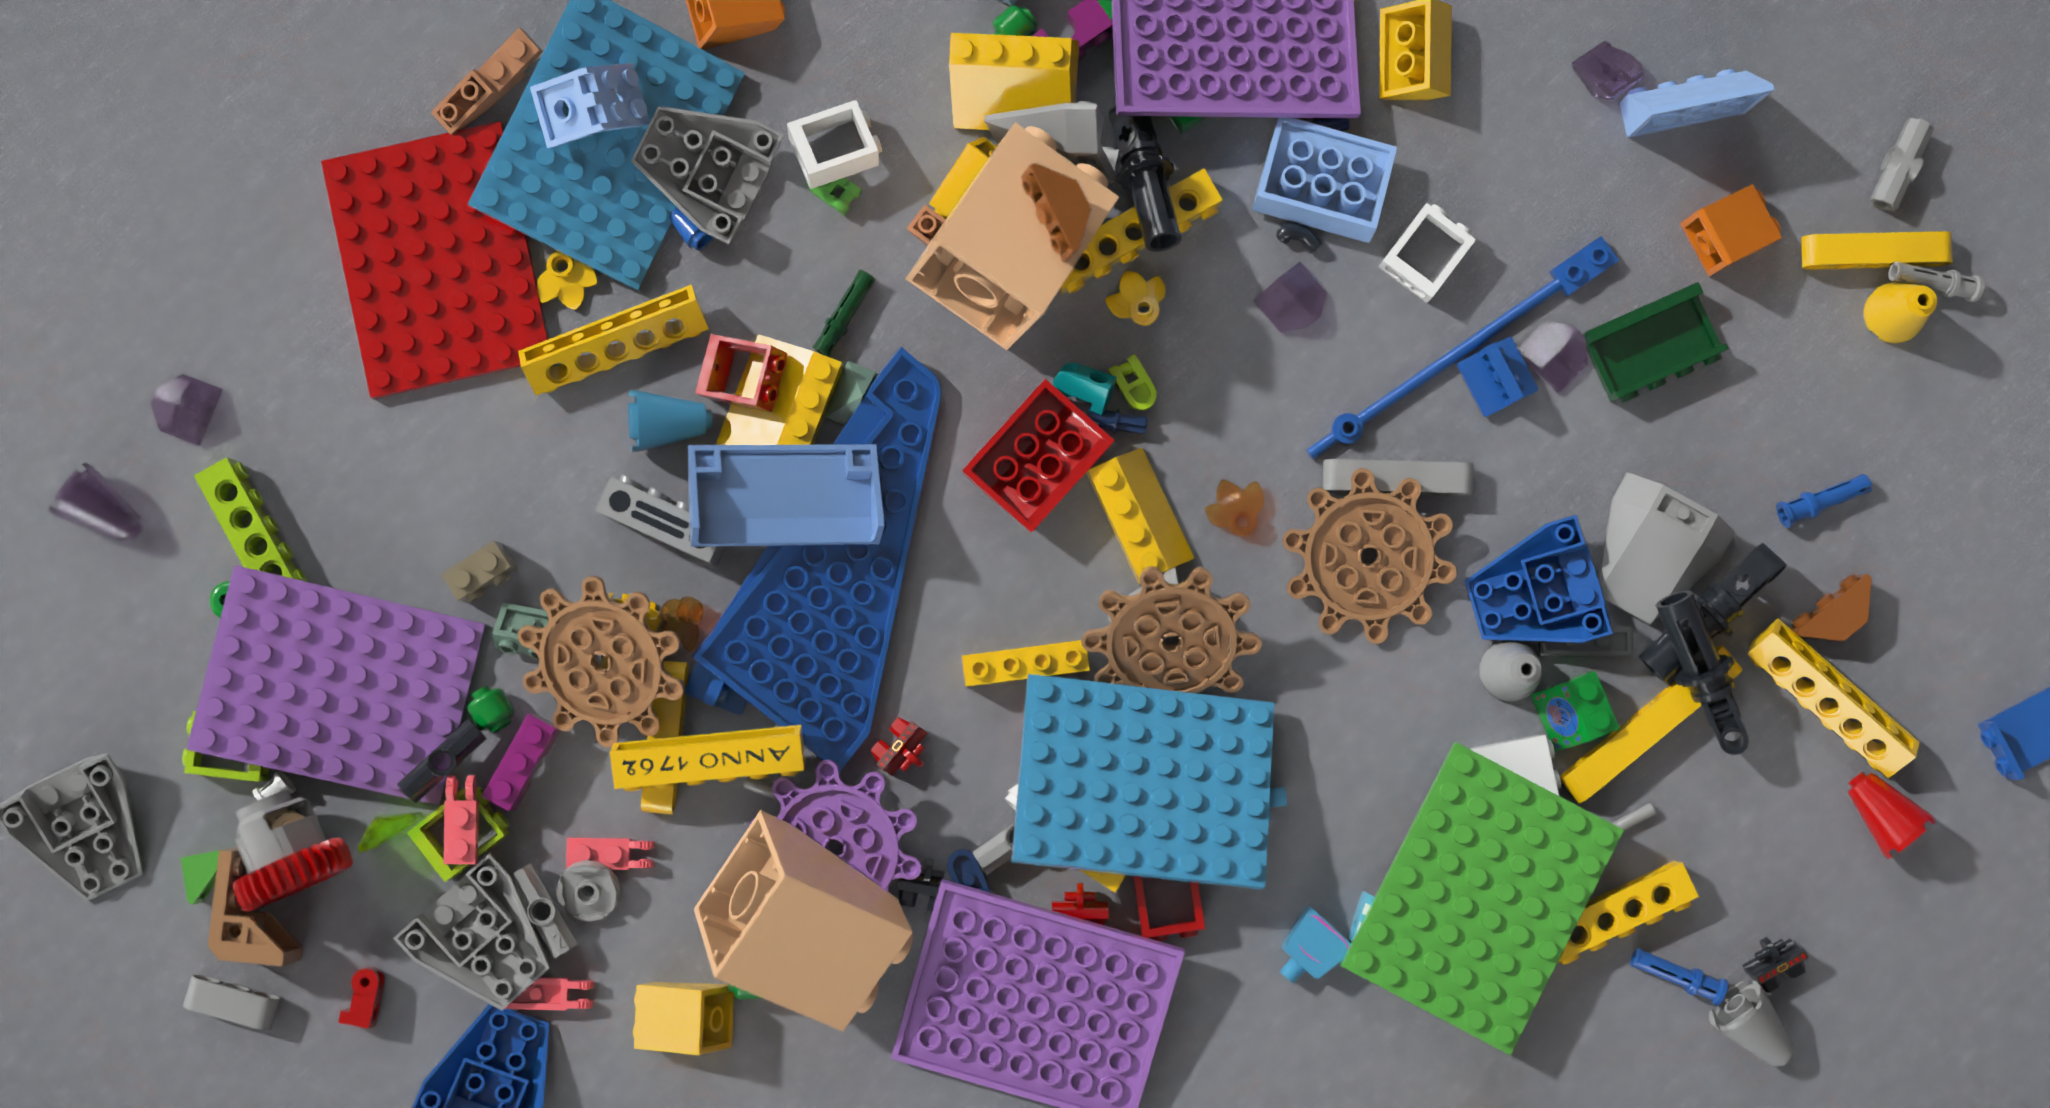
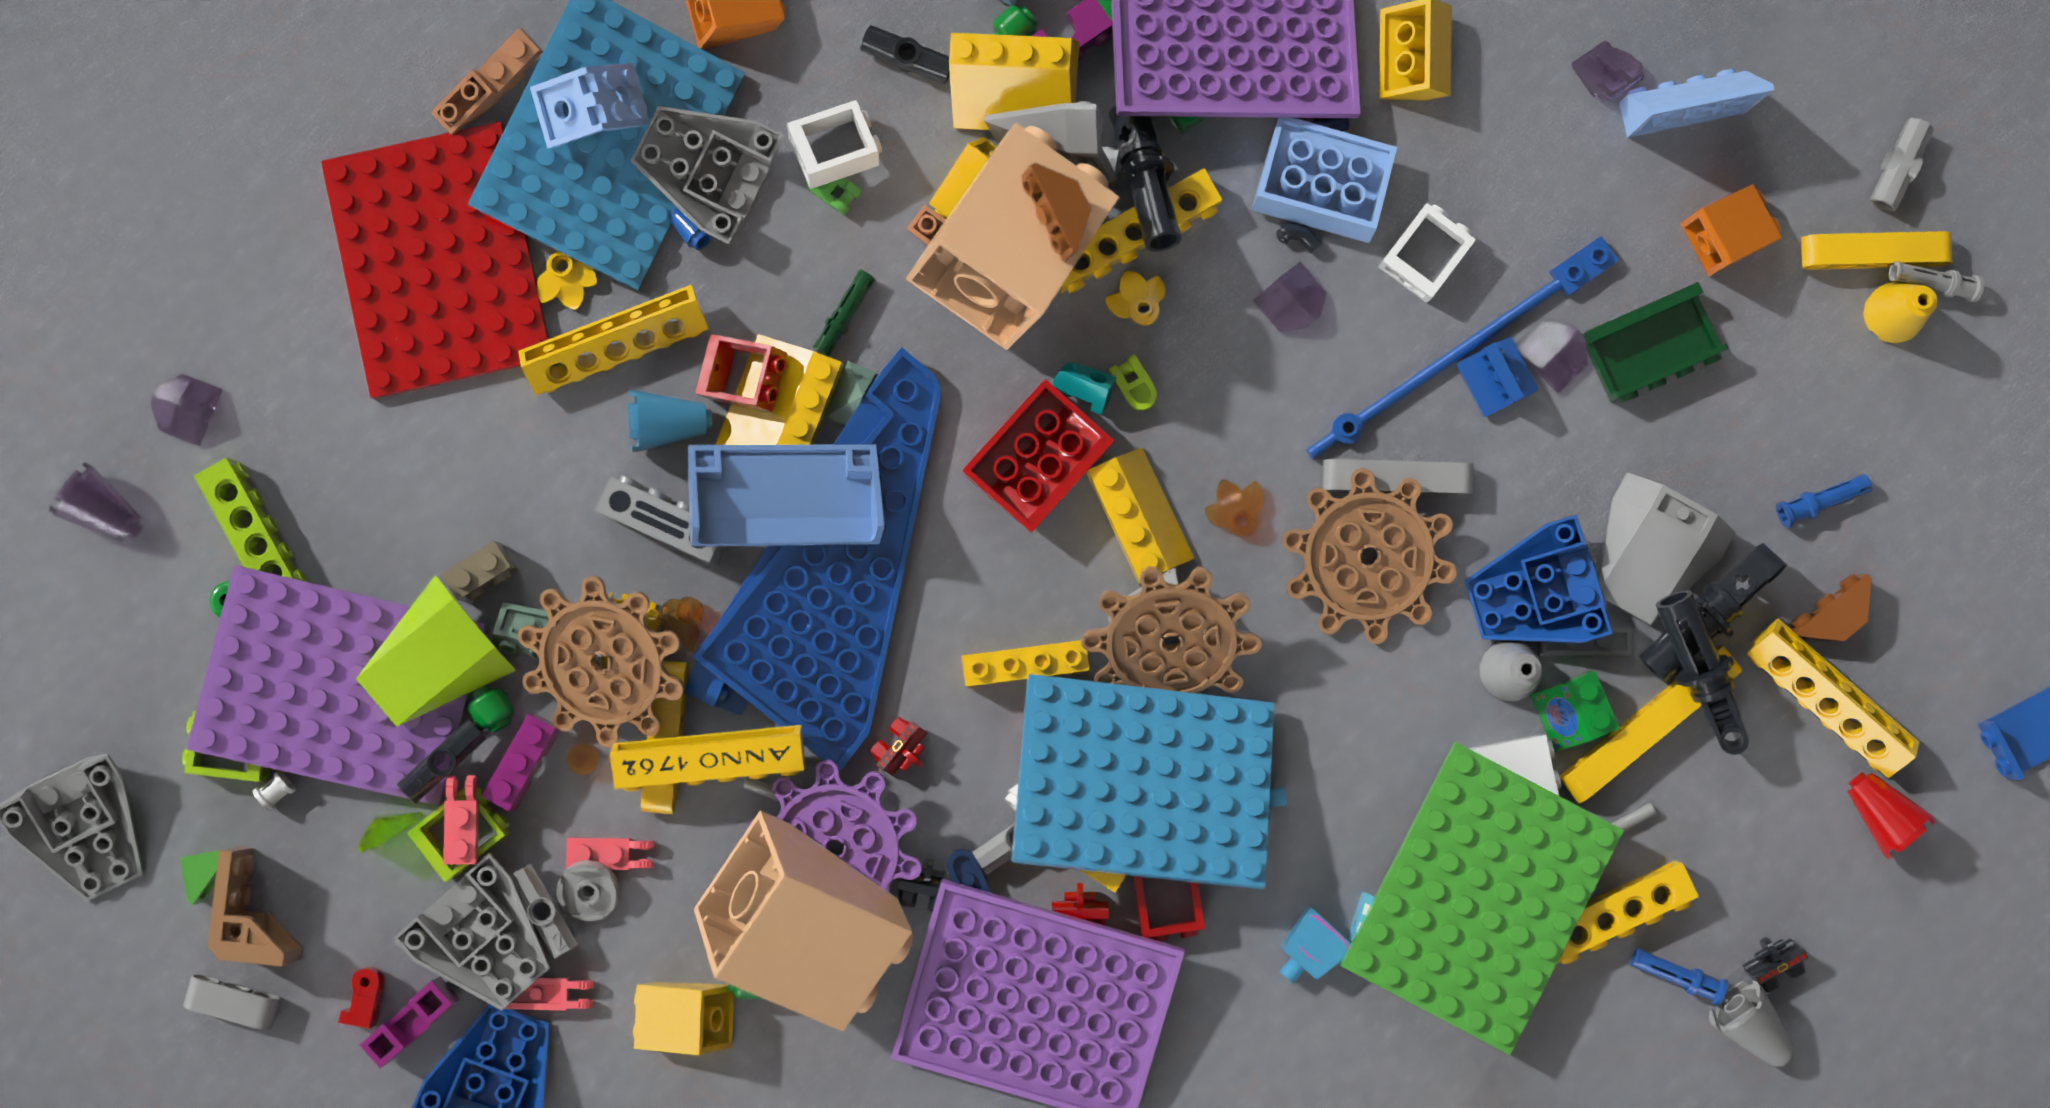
(284, 851): piece -> none
(410, 1022): none -> magenta arch
(431, 658): none -> lime wedge
(582, 759): none -> clear orange plate
(889, 47): none -> black piece
(1119, 421): dark blue axle -> none

